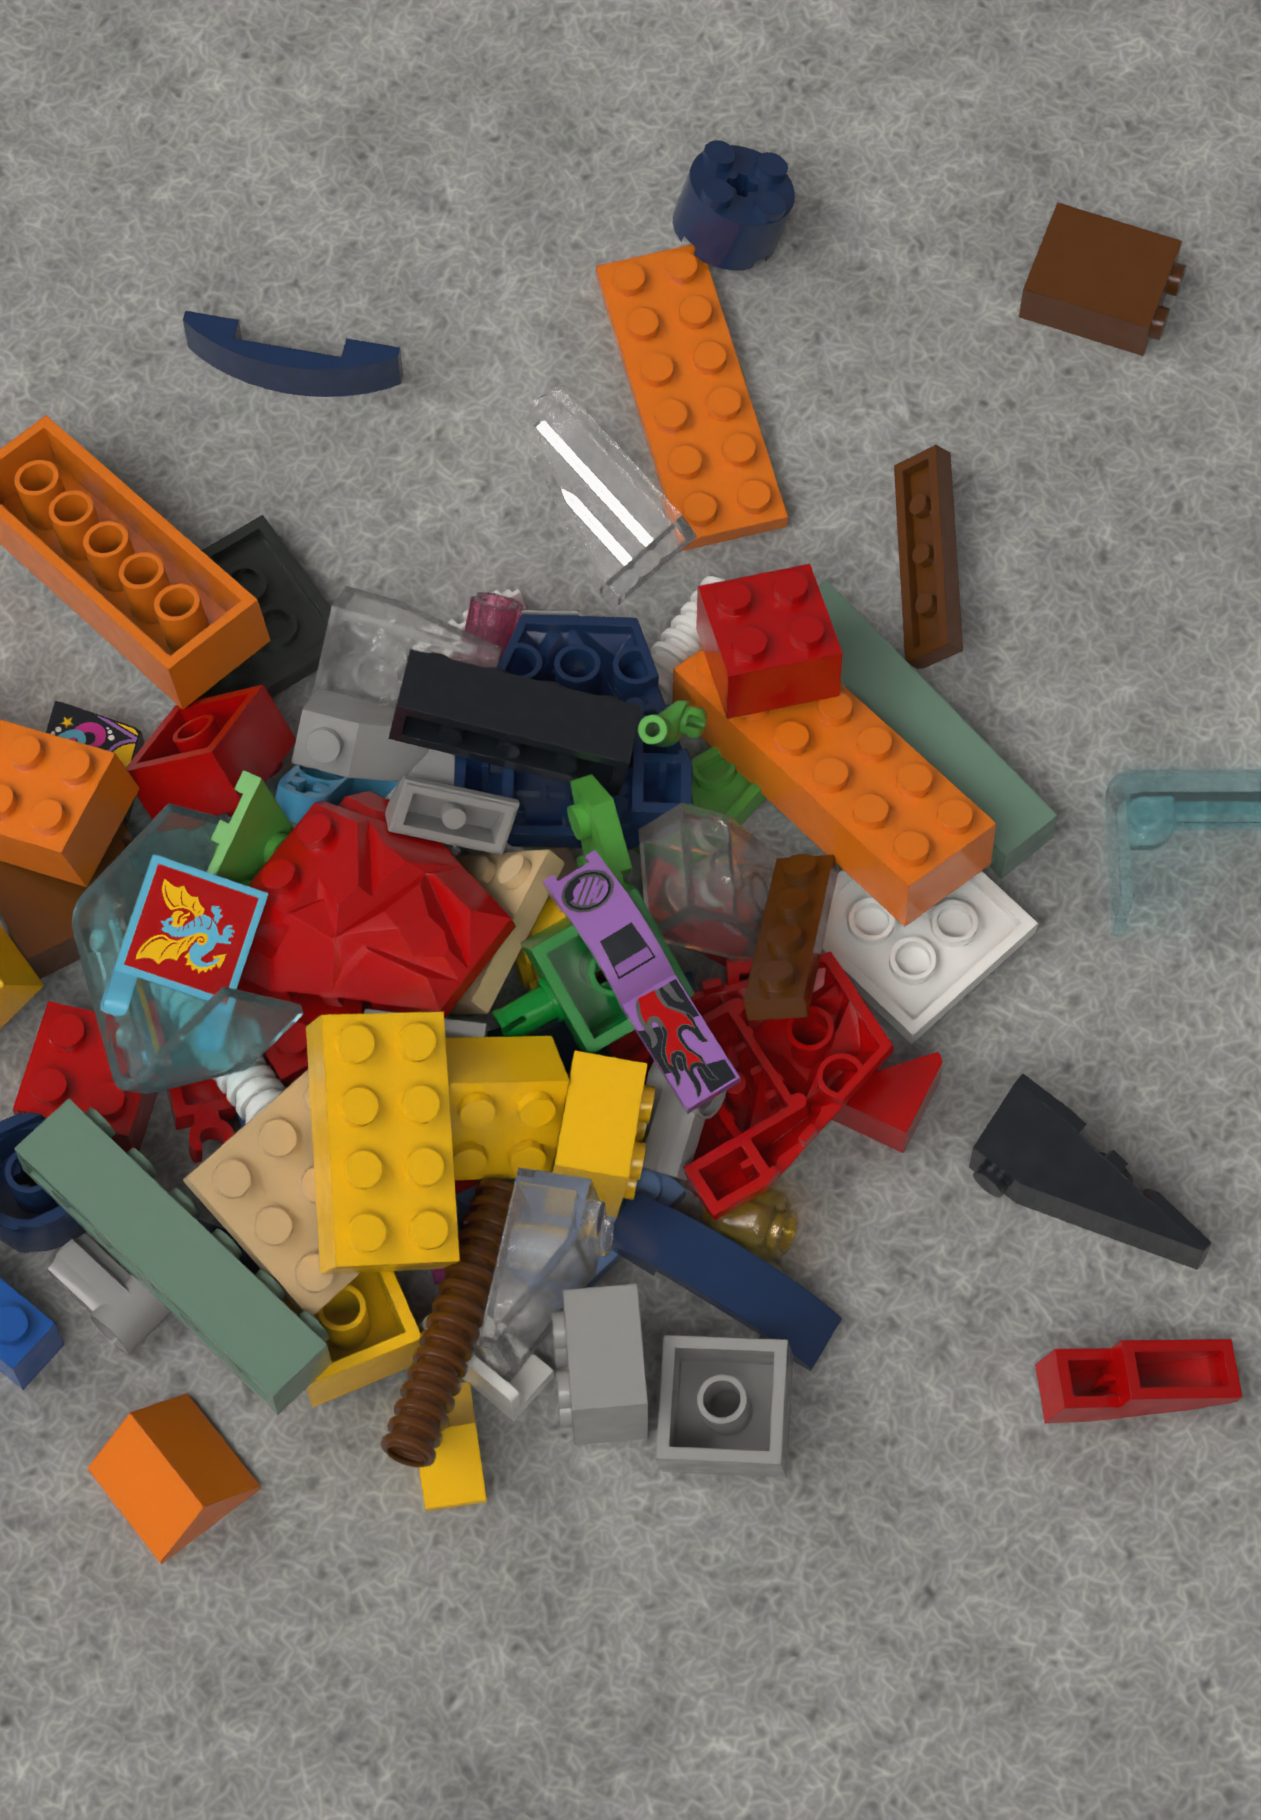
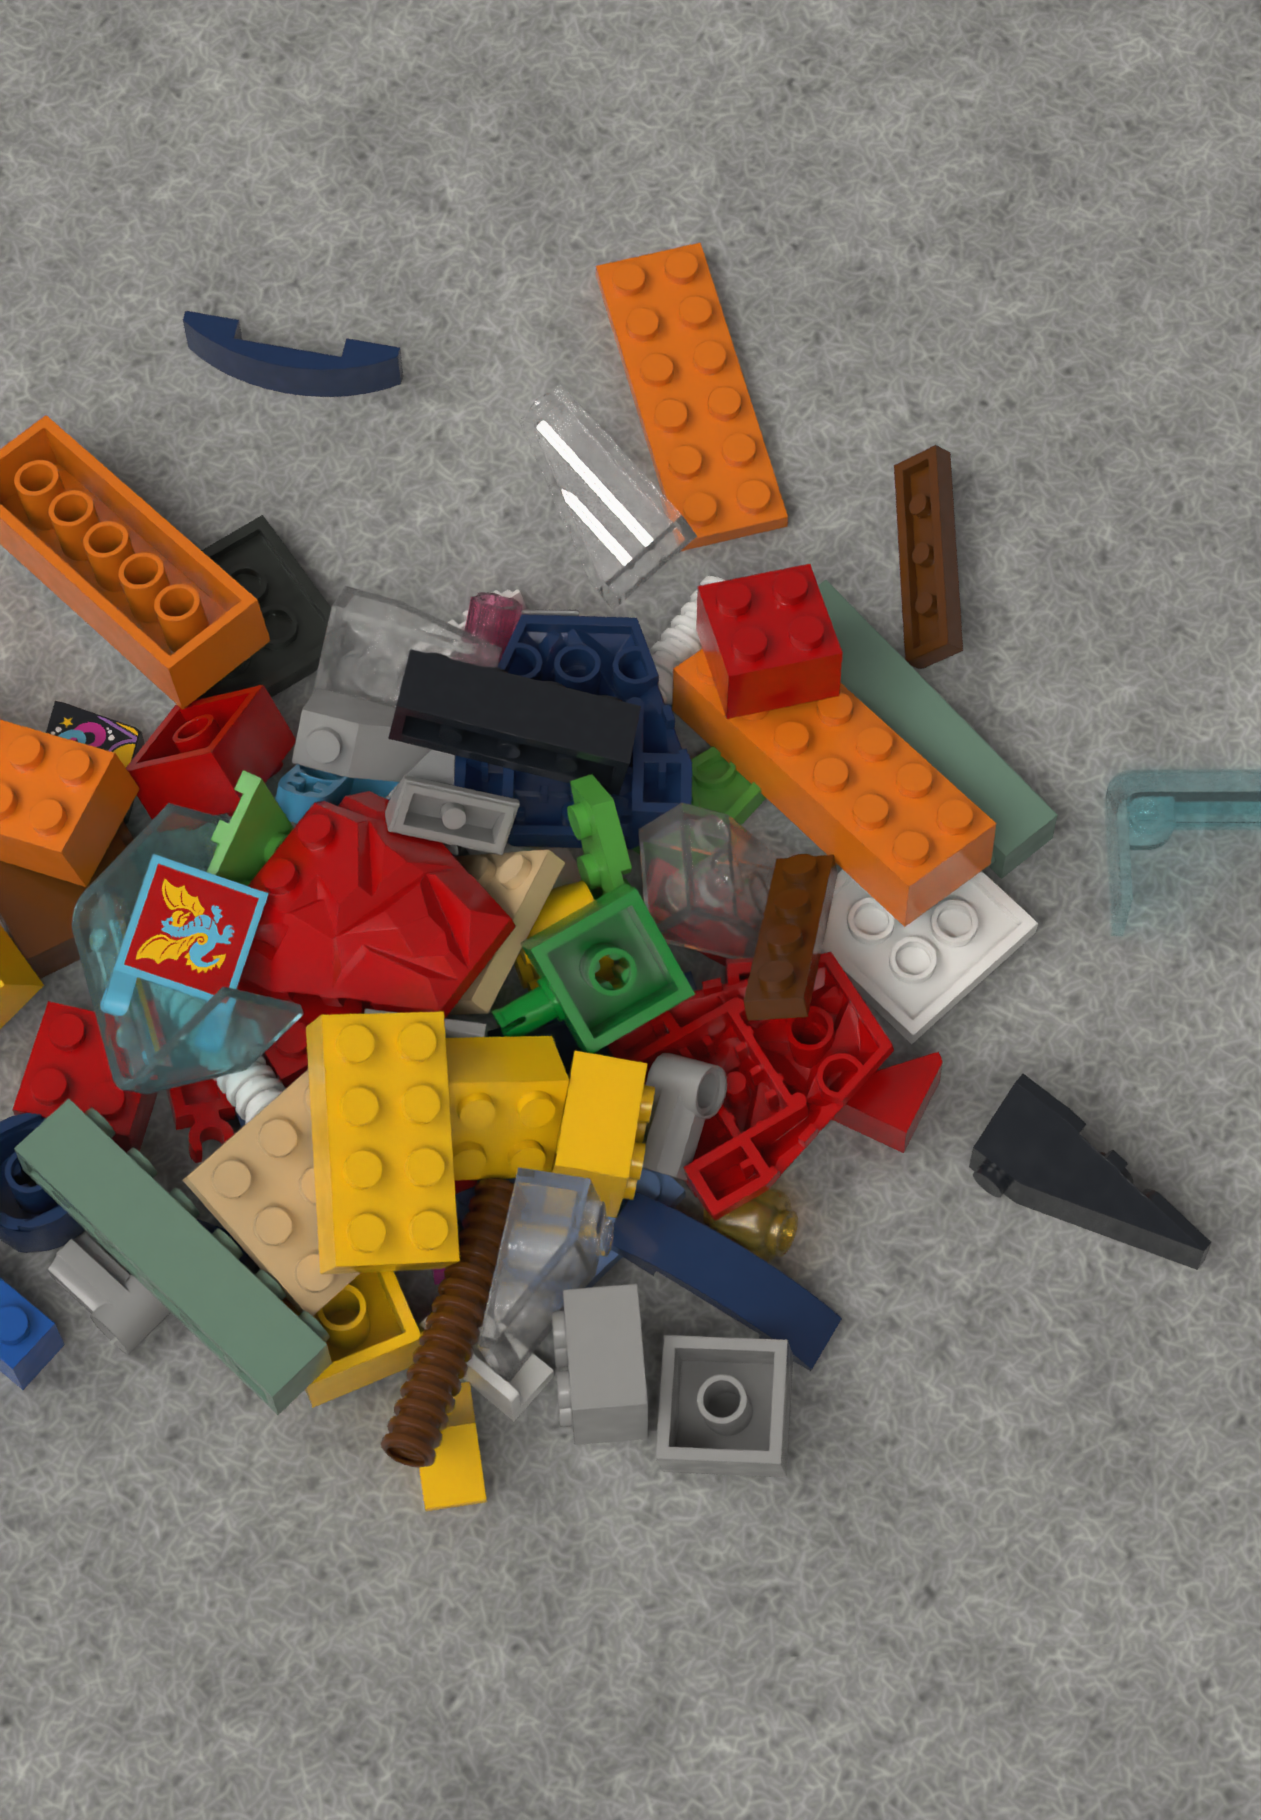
(171, 1474): orange slope -> none
(644, 982): piece -> none
(672, 722): bright green arm -> none
(734, 205): dark blue brick -> none
(1102, 279): reddish brown brick -> none
(1137, 1379): red slope -> none

